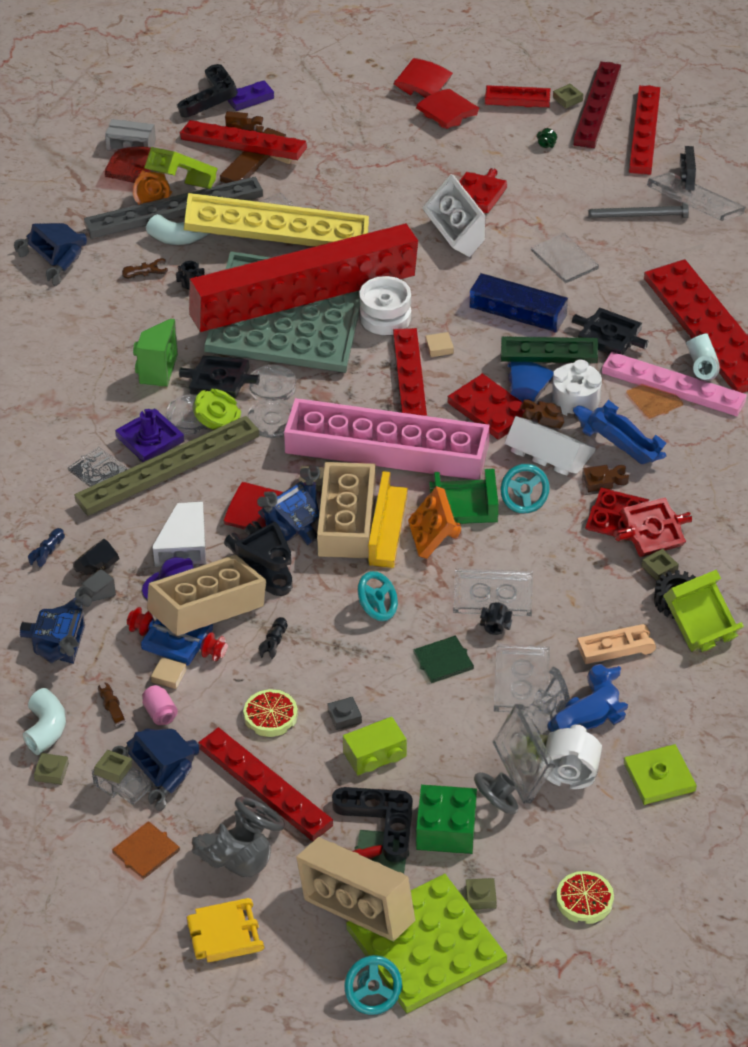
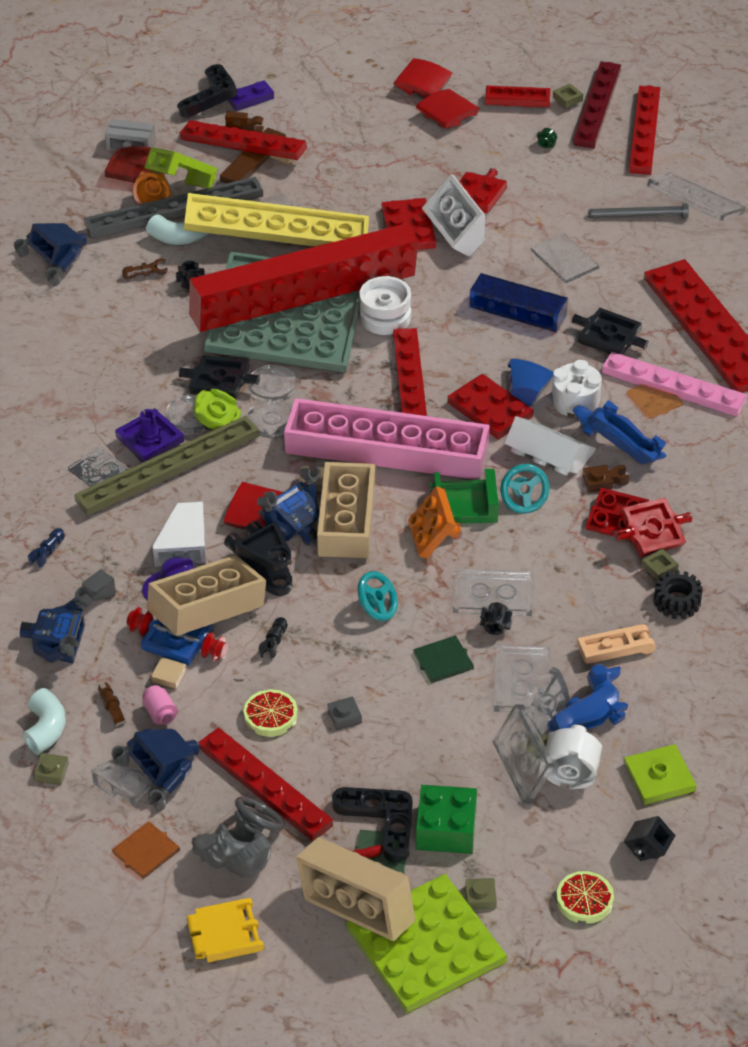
(98, 557): black rock -> none
(113, 766): olive plate -> none
(156, 354): bright green slope -> none
(365, 977): teal piece -> none
(374, 746): lime brick -> none
(387, 523): yellow fence -> none
(410, 212): none -> red plate
(439, 344): tan tile -> none
(497, 791): dark grey piece -> none
(546, 413): reddish brown plate -> none
(548, 349): dark green fence -> none
(649, 838): none -> black brick
(688, 168): black plate -> none
(702, 612): lime panel -> none
(704, 357): light aqua cylinder -> none

